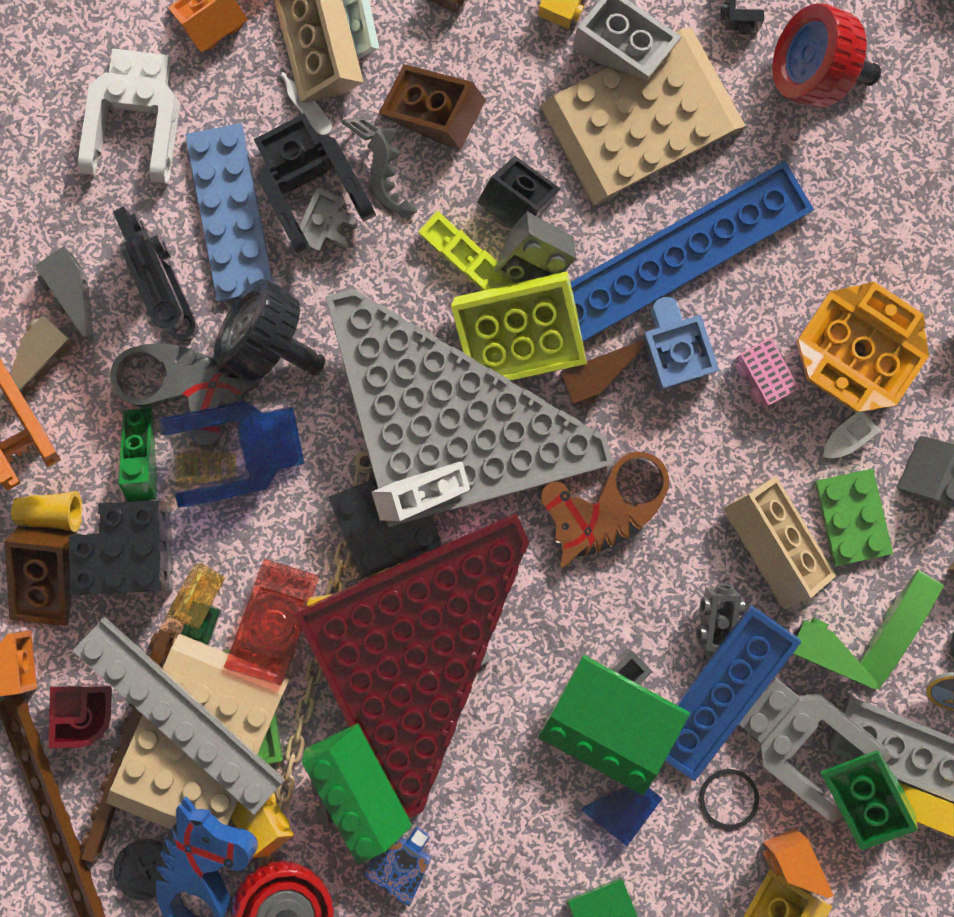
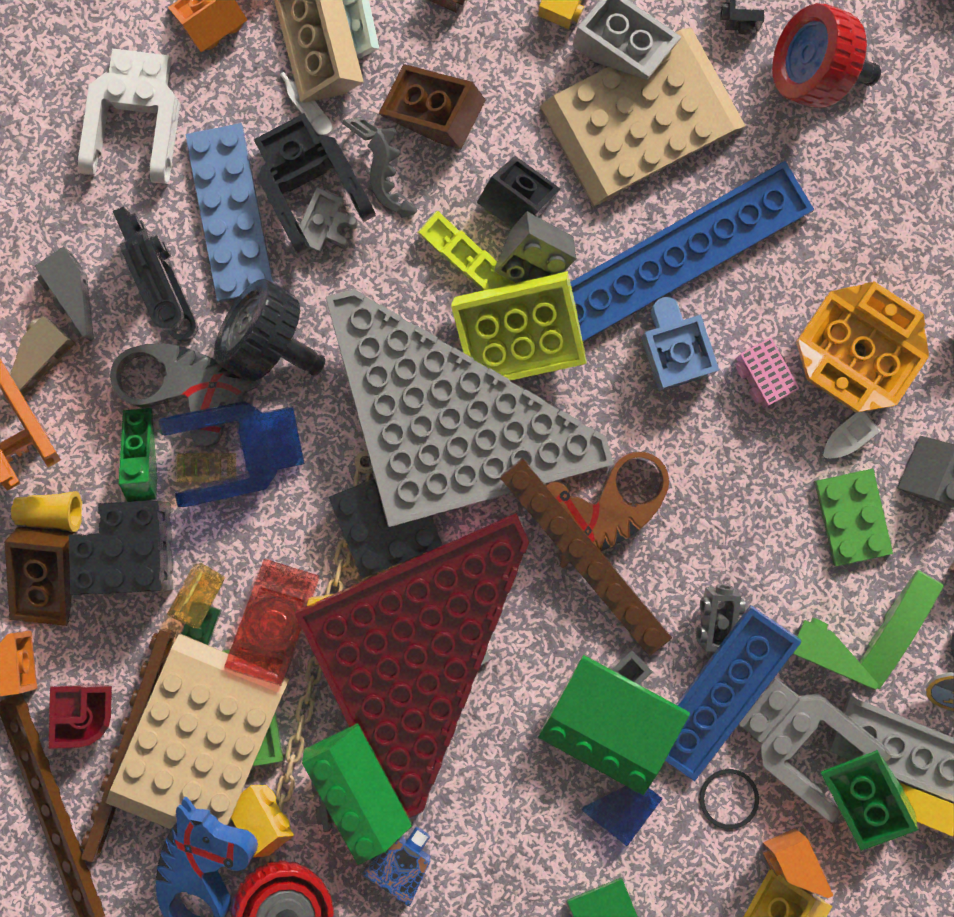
(137, 868): black tile -> none
(179, 715): light grey plate -> none
(420, 492): white slope -> none
(585, 557): none -> reddish brown plate
(589, 380): reddish brown slope -> none
(780, 543): tan slope -> none

